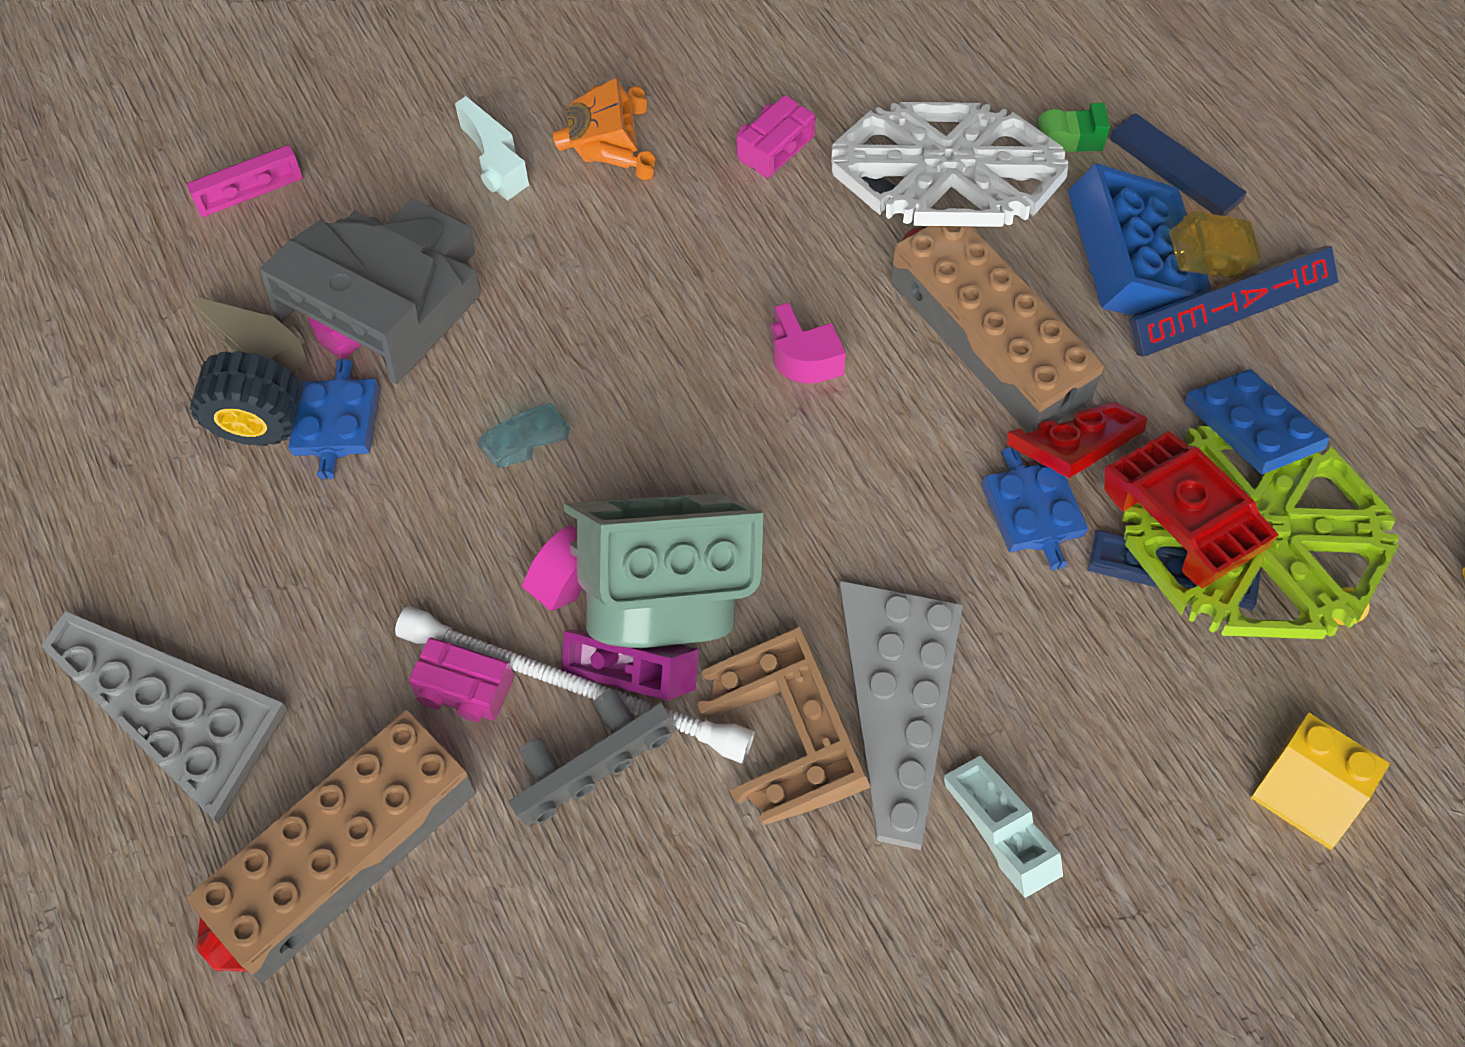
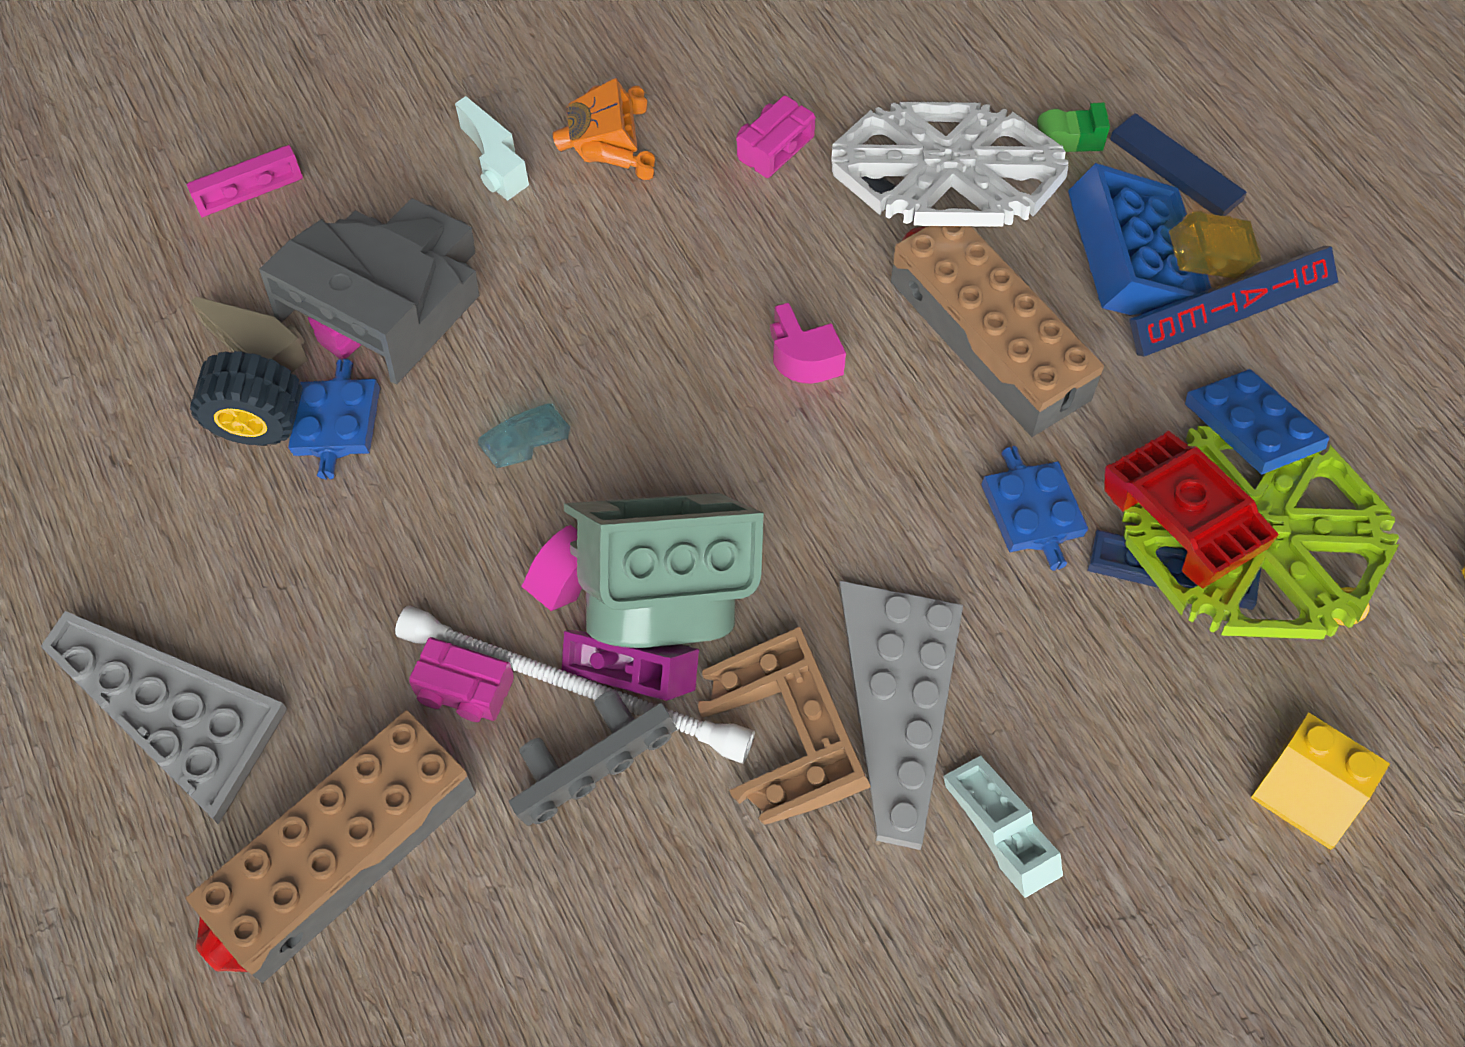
(1081, 441): red wing -> none

